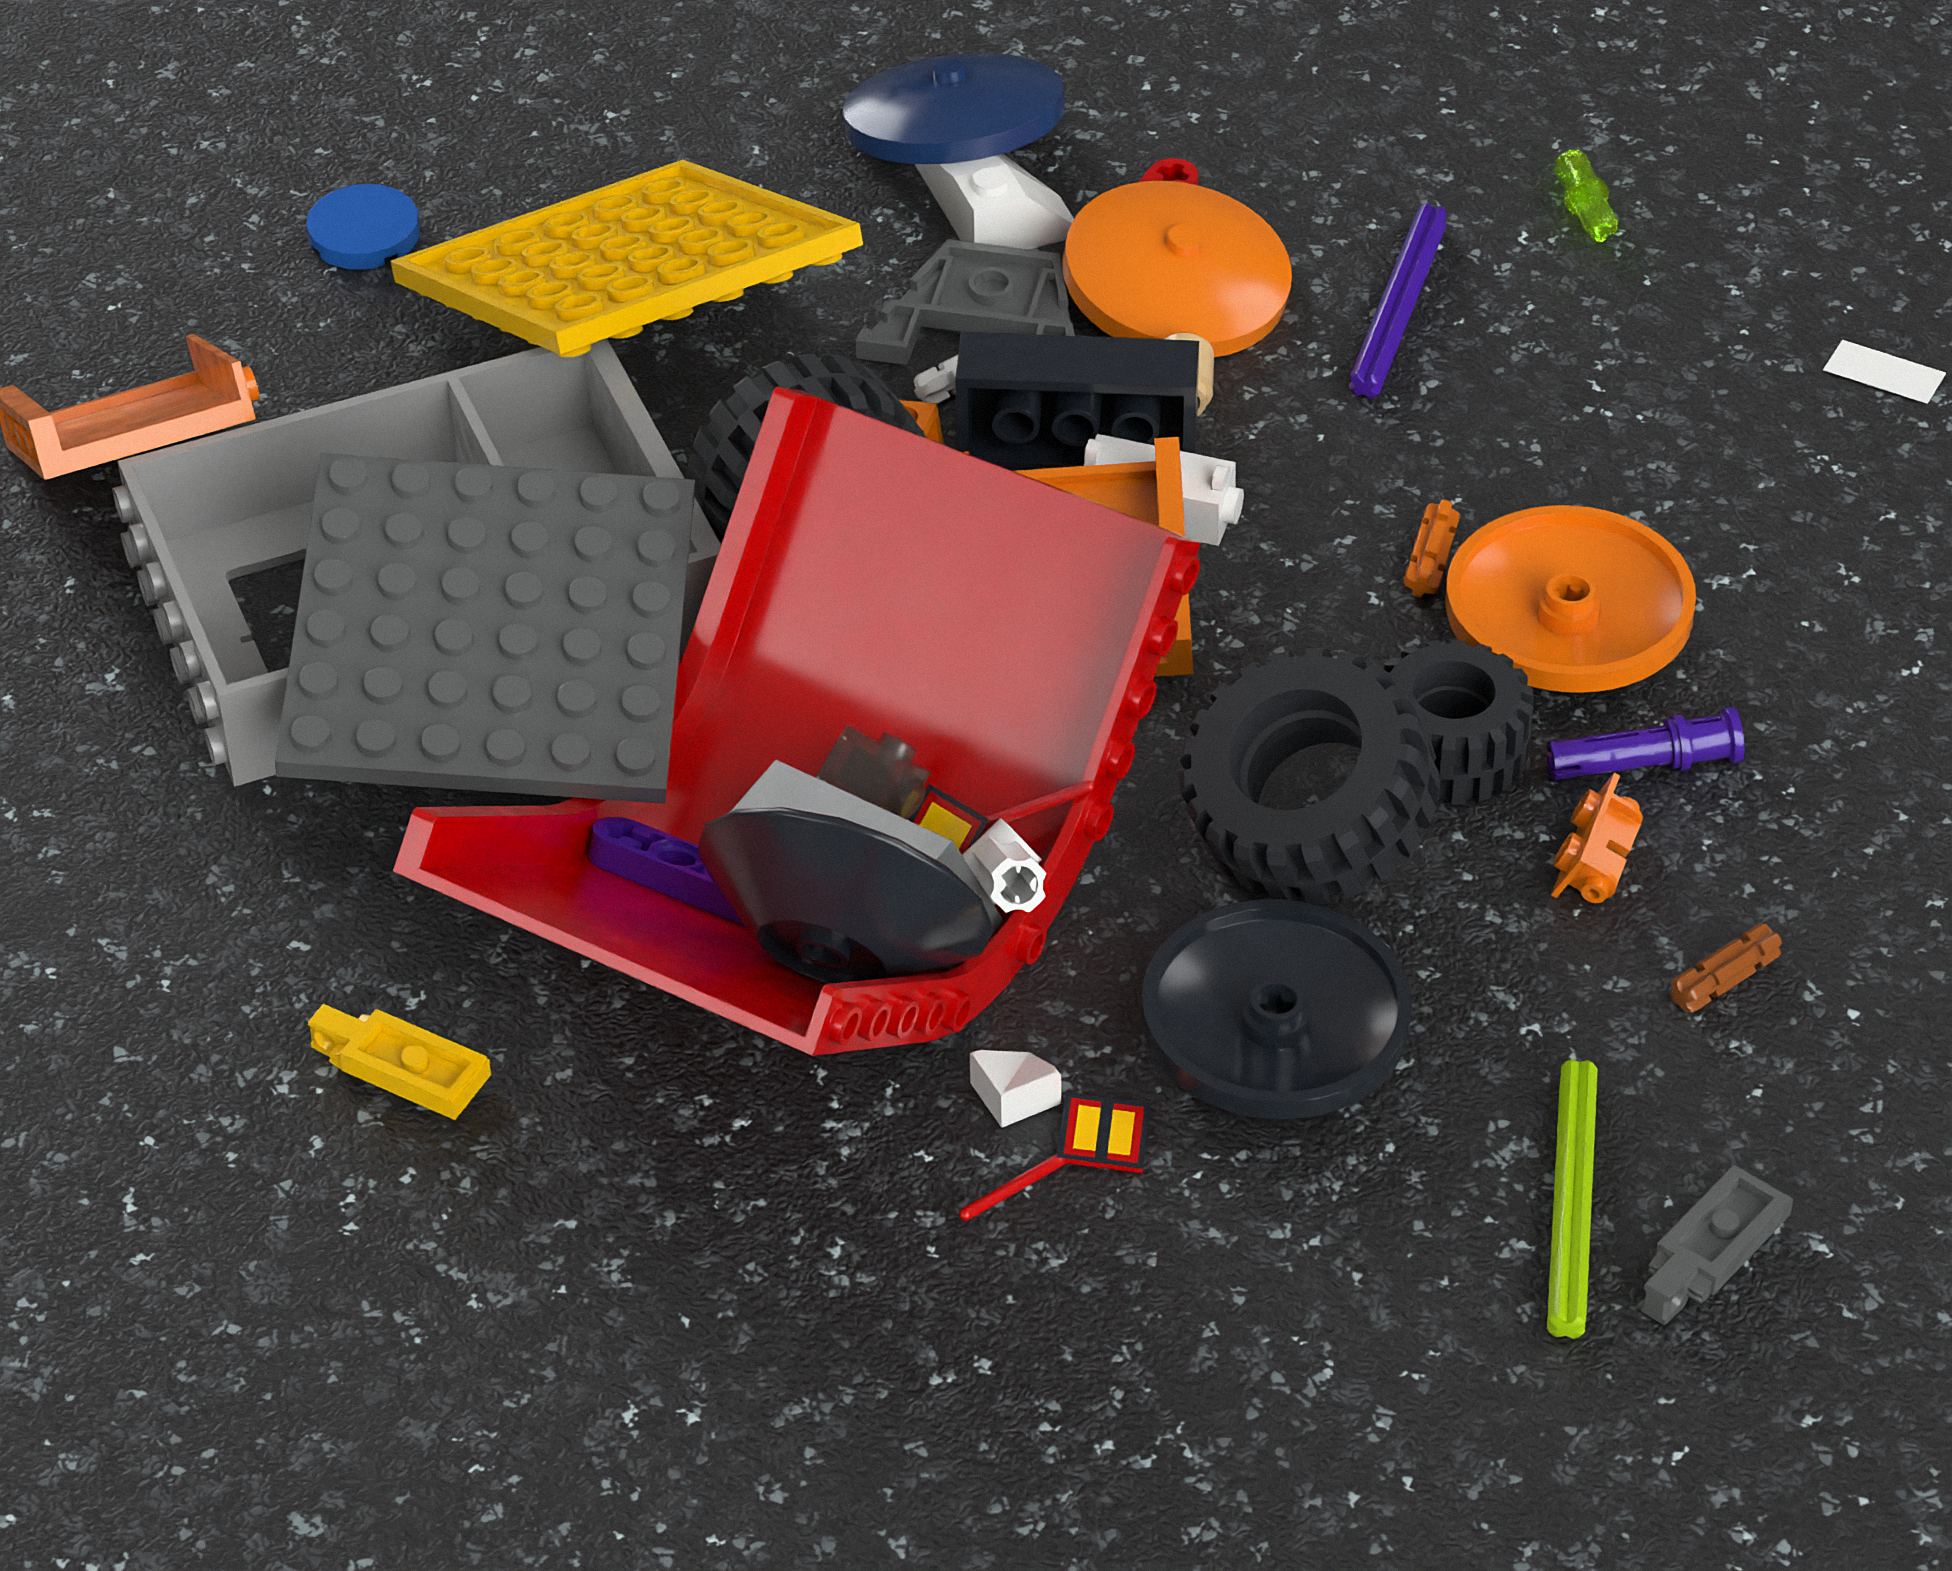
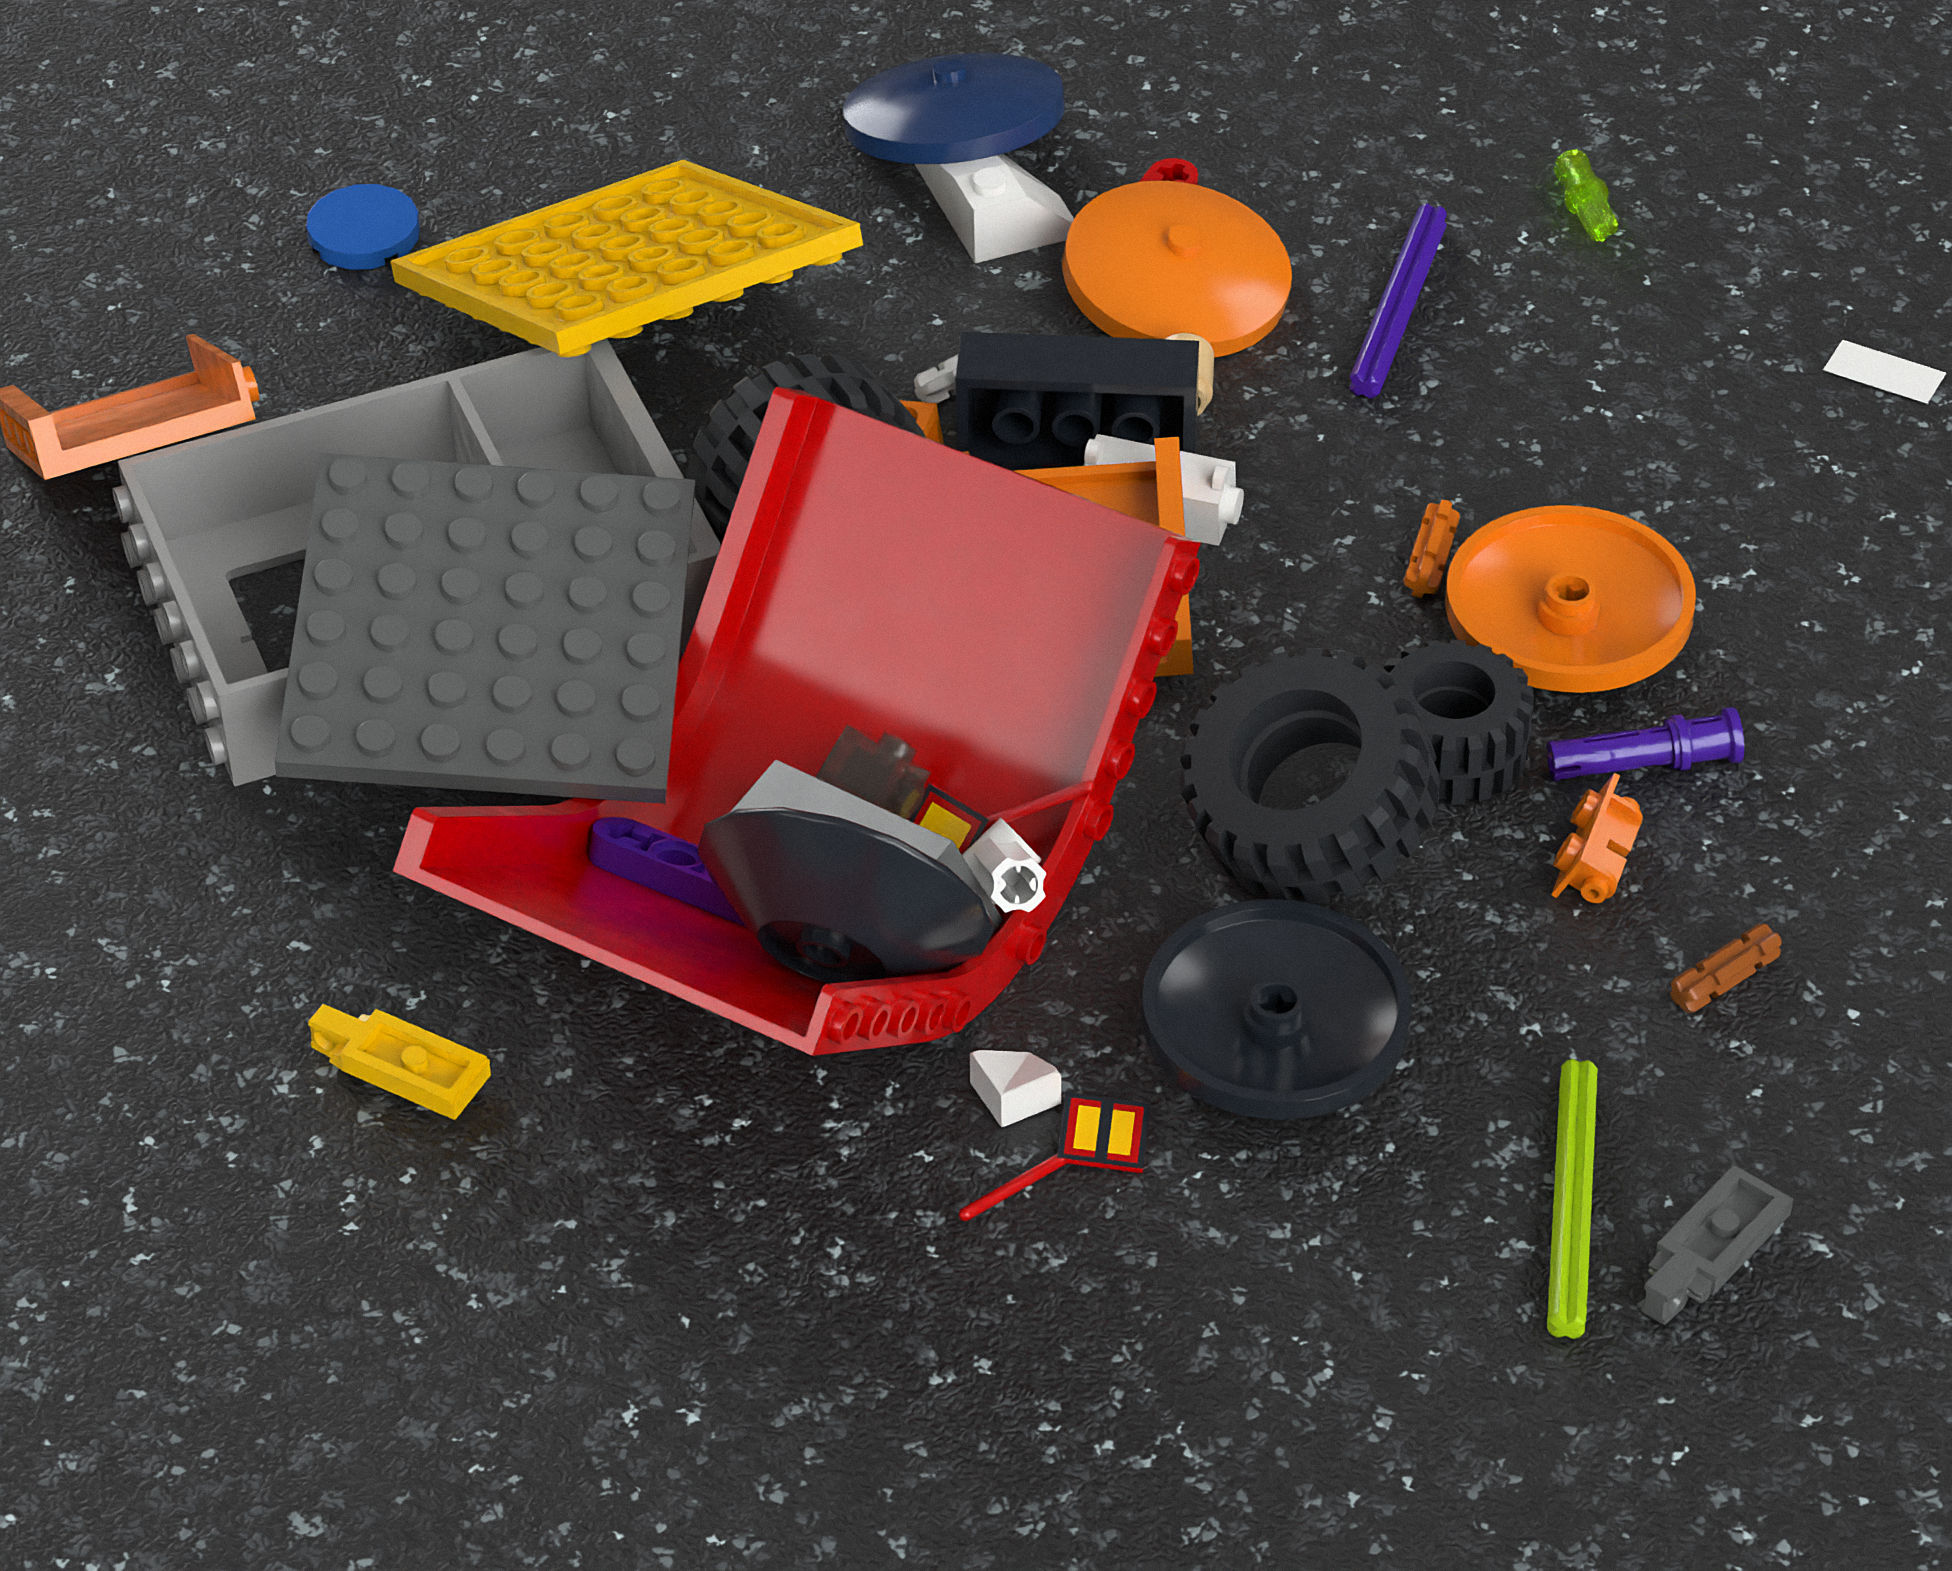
(972, 291): dark grey wing -> none

